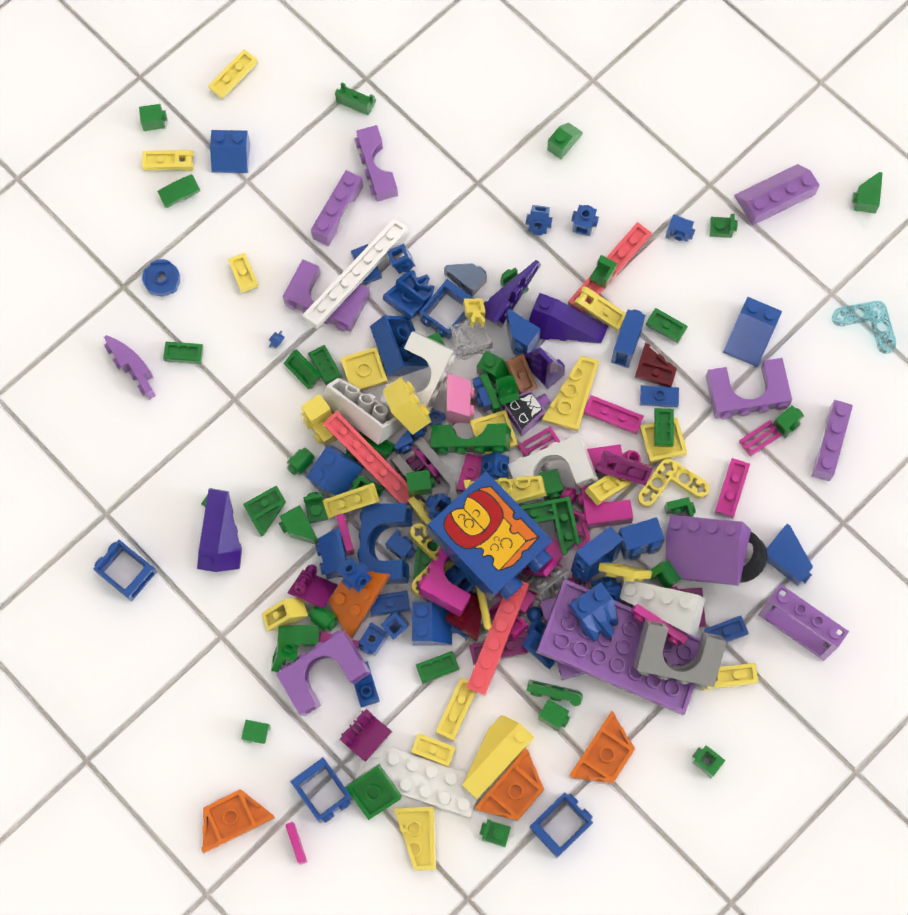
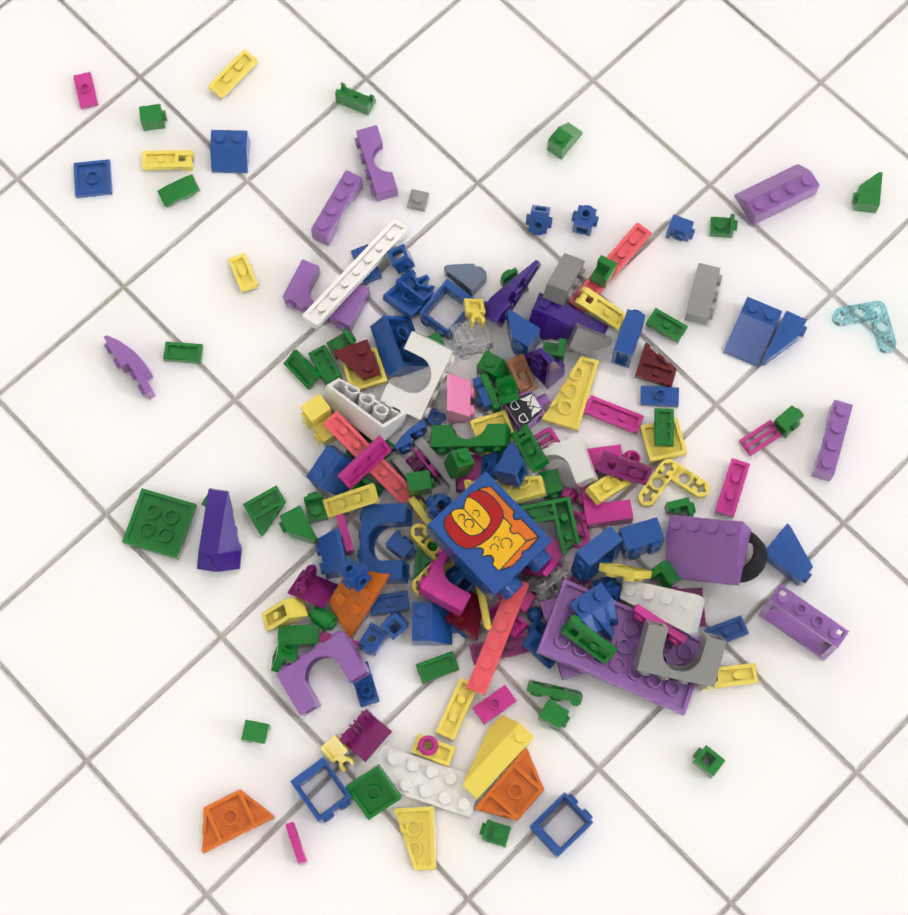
(85, 90): none -> dark pink plate
(93, 178): none -> blue tile
(139, 581): blue window -> none
(159, 523): none -> green plate
(164, 287): blue plate -> none
(276, 339): blue plate -> none
(300, 461): green brick -> none
(336, 750): none -> light yellow plate
(341, 341): none -> green bracket
(359, 359): none -> dark red wing
(364, 462): none -> dark pink plate
(406, 405): light yellow brick -> none
(418, 200): none -> light grey plate
(423, 741): none -> dark pink plate
(459, 463): none -> green brick
(494, 704): none -> dark pink plate
(511, 467): none -> blue slope
(530, 448): none -> green plate
(557, 350): none -> green panel
(564, 279): none -> light grey brick
(587, 340): none -> light grey slope
(588, 639): none -> green plate
(605, 753): orange wing -> none
(703, 294): none -> light grey brick
(728, 403): medium lavender arch -> none
(786, 335): none -> blue slope

